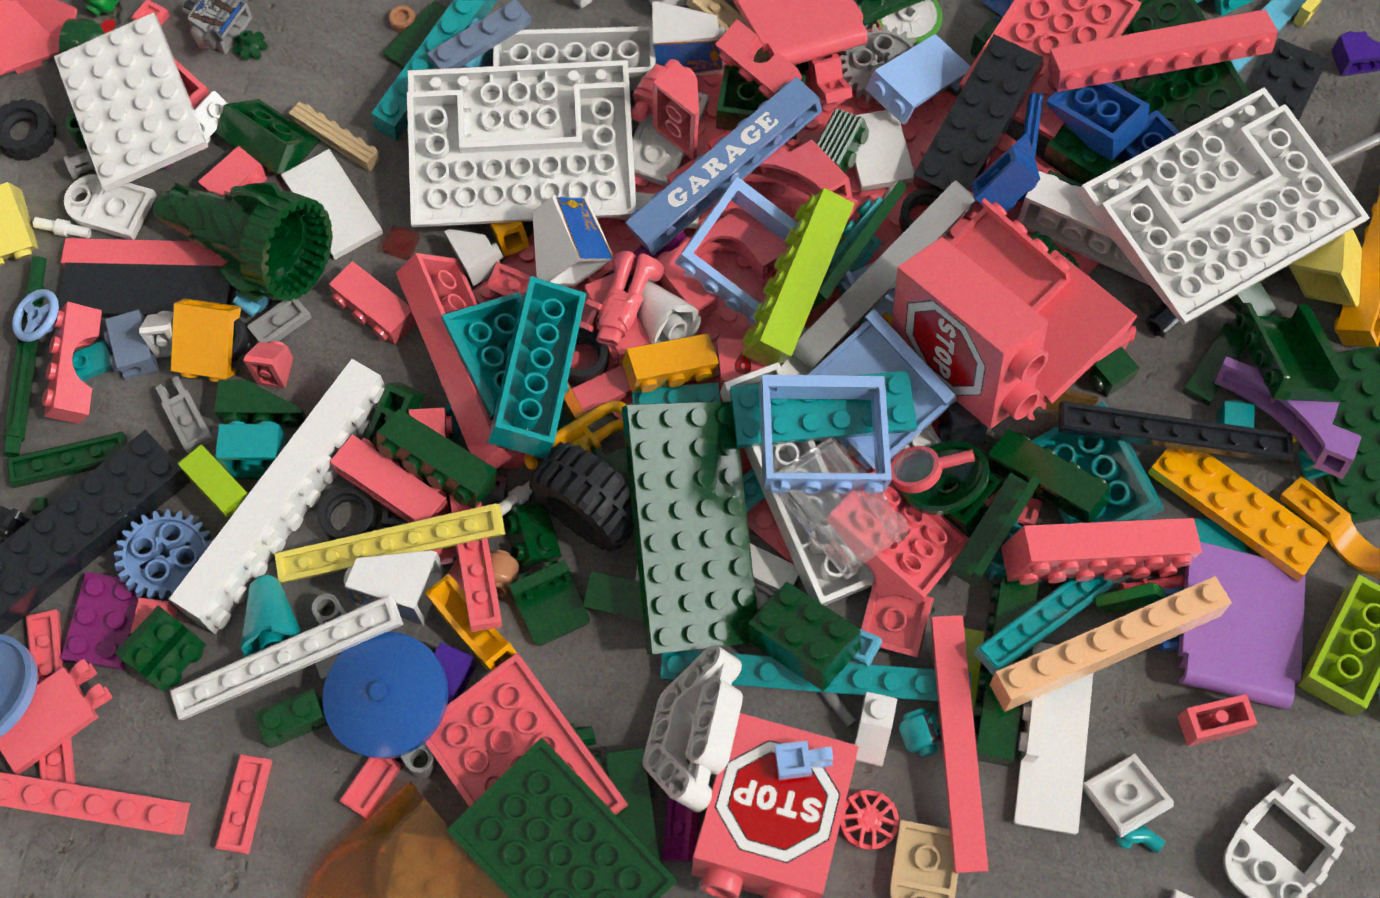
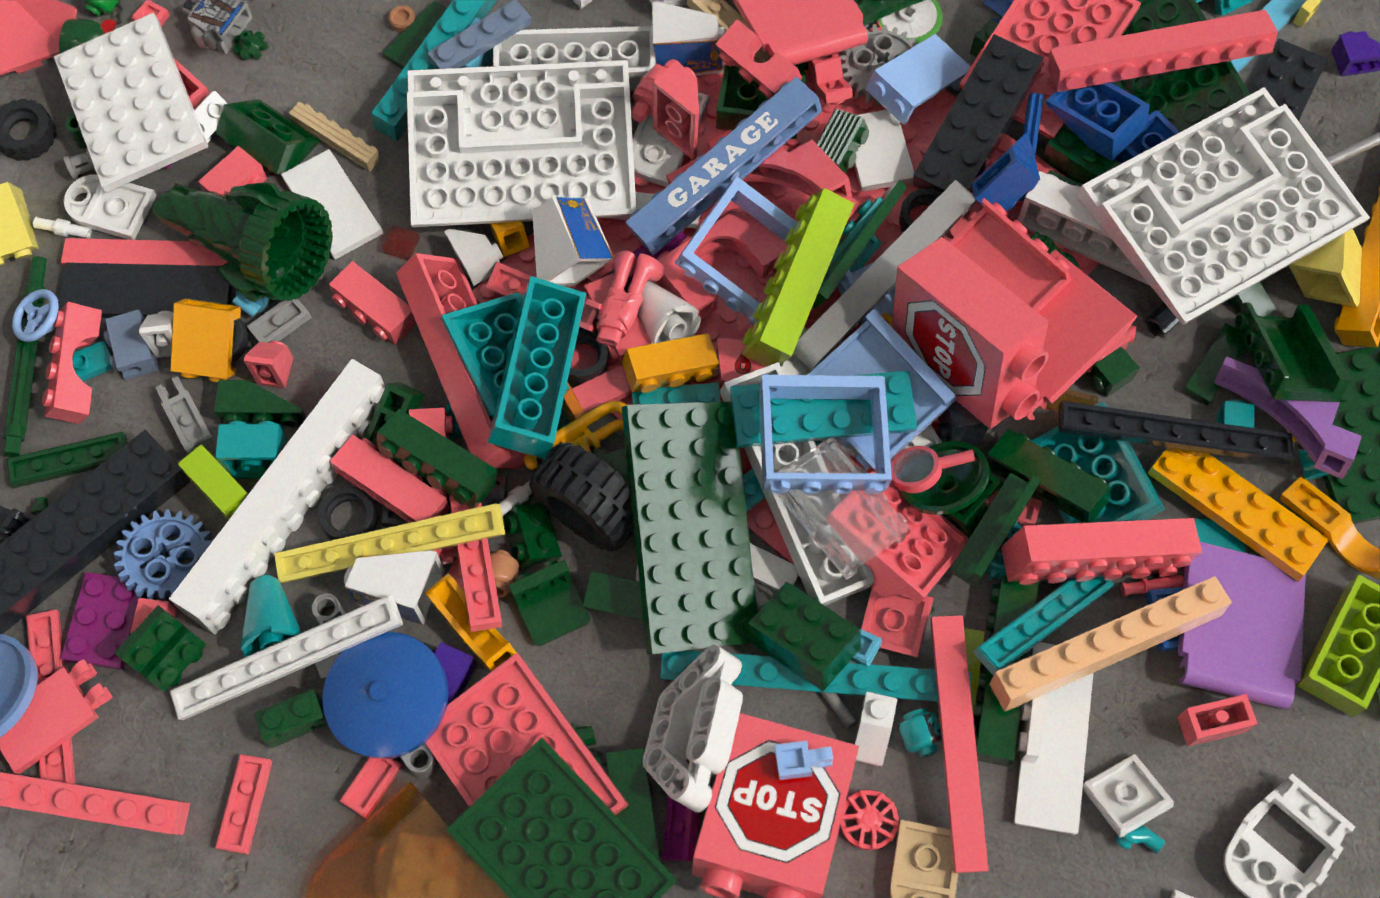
(1130, 597): green tile -> none

